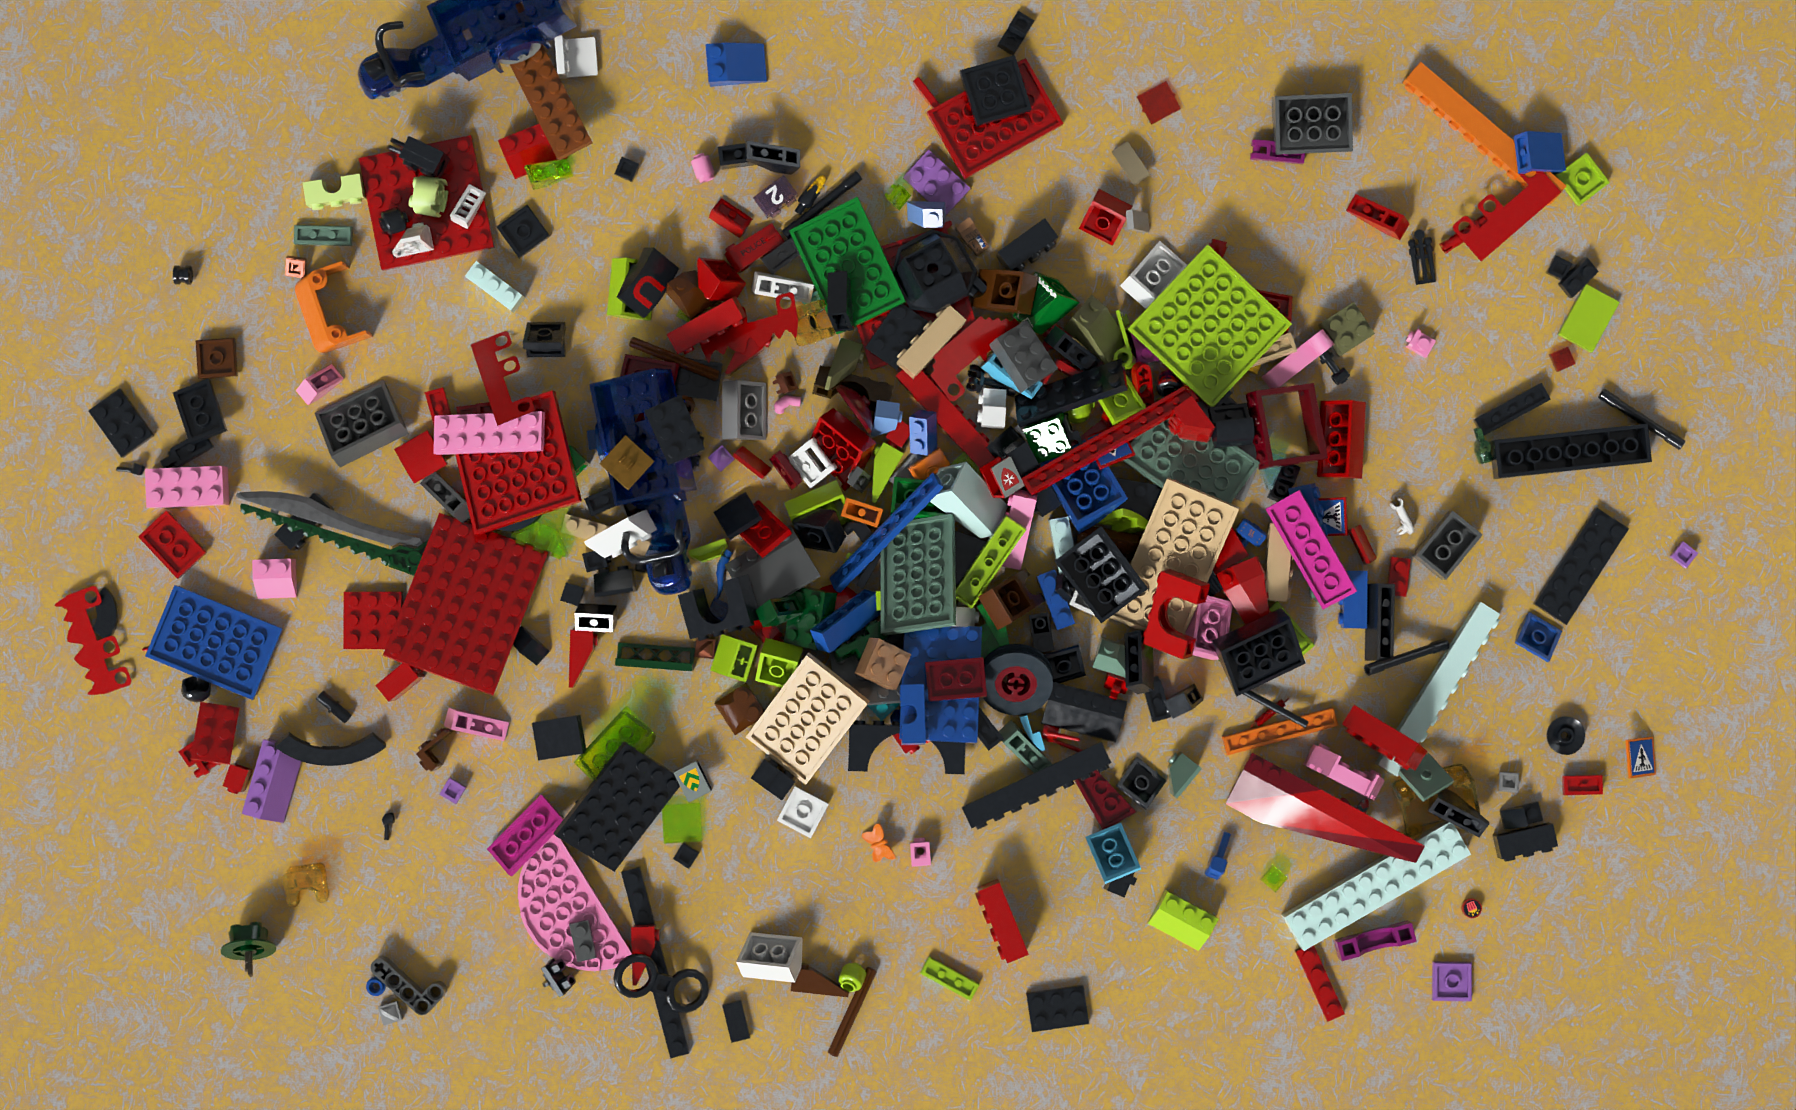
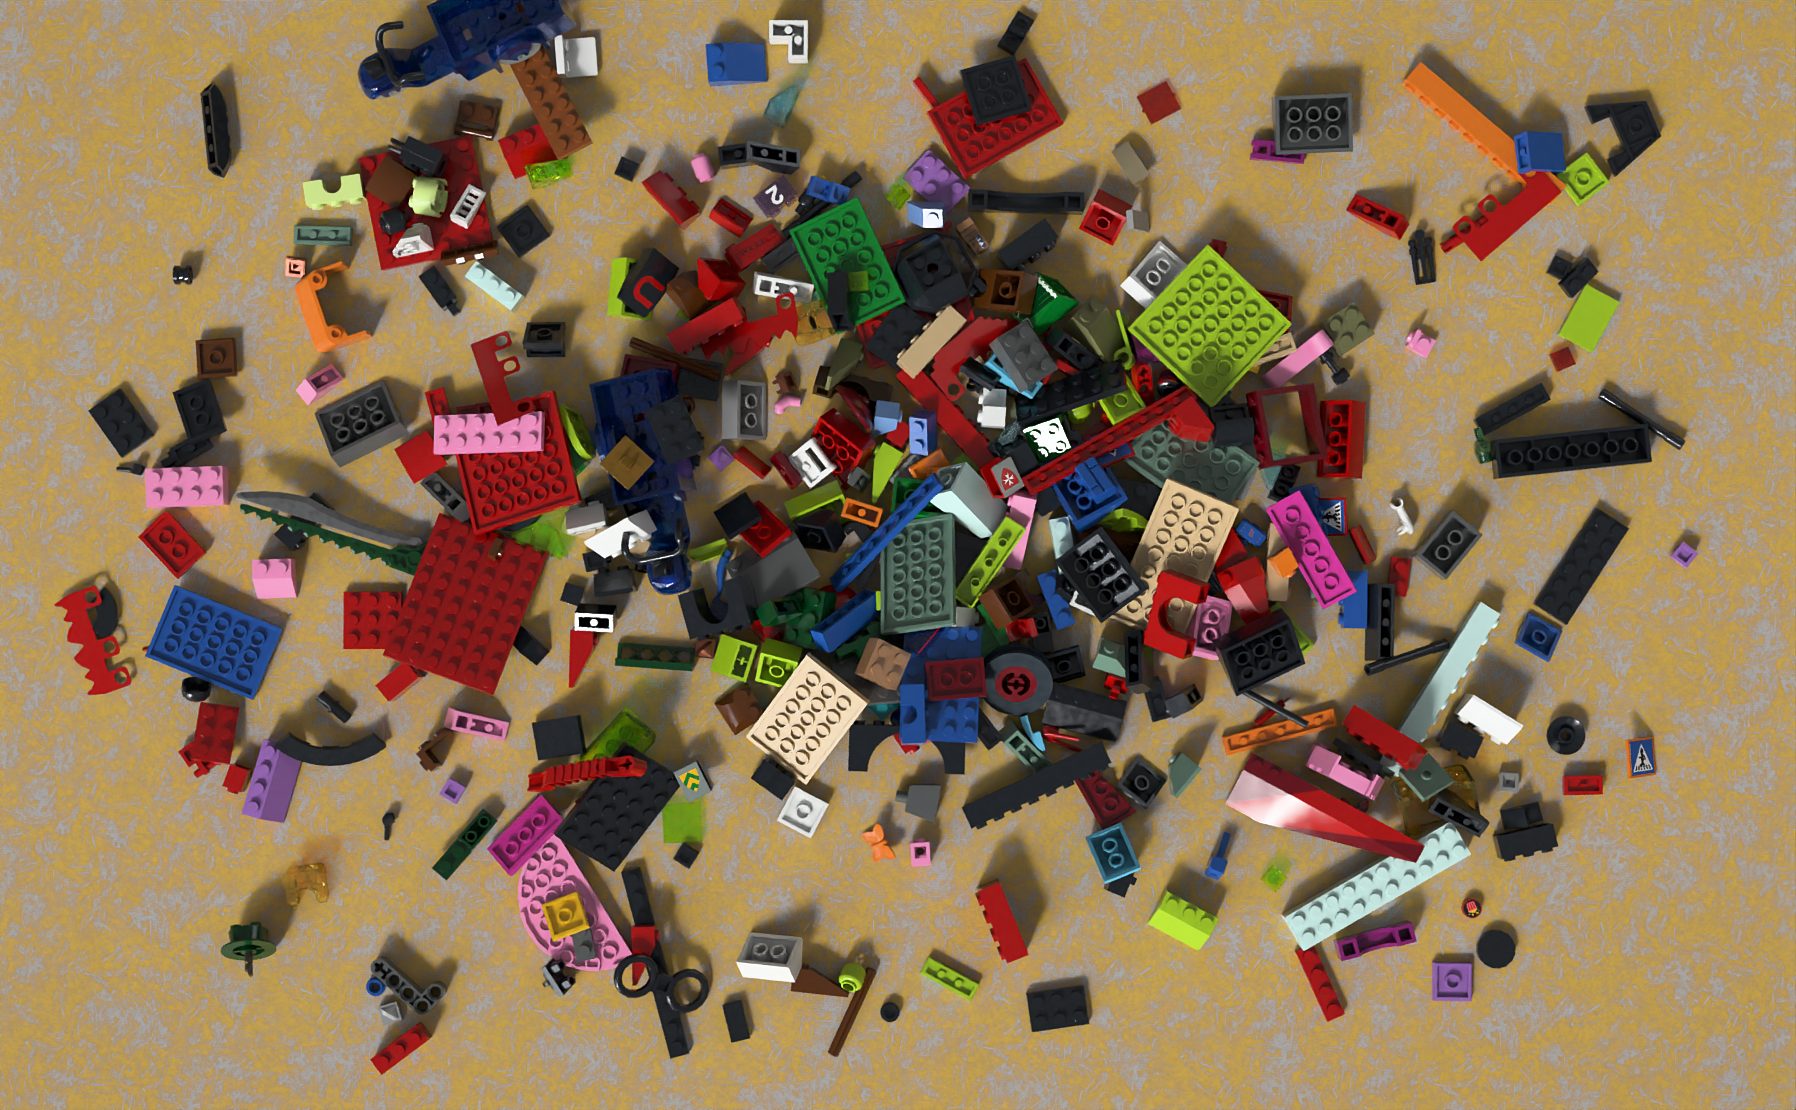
(216, 130): none -> black brick
(391, 182): none -> reddish brown slope
(401, 1048): none -> red brick
(440, 290): none -> black hinge
(464, 844): none -> dark green slope
(468, 253): none -> reddish brown plate
(476, 114): none -> reddish brown plate
(496, 550): none -> reddish brown plate
(565, 916): none -> yellow tile
(577, 432): none -> lime tile
(582, 771): none -> red piece
(587, 518): none -> white slope
(672, 199): none -> red slope
(781, 106): none -> clear light blue slope
(791, 33): none -> white brick
(827, 191): none -> blue slope
(859, 281): none -> clear neon green plate
(889, 1012): none -> black tile
(920, 800): none -> dark grey torso
(924, 640): none -> clear blue tile
(980, 373): none -> black plate
(1009, 433): none -> clear light blue plate
(1021, 628): none -> red slope
(1028, 203): none -> black arch
(1095, 480): none -> blue brick
(1283, 563): none -> orange slope
(1362, 759): none -> black plate
(1459, 739): none -> black brick
(1487, 719): none -> white slope
(1495, 949): none -> black tile
(1633, 127): none -> black wing

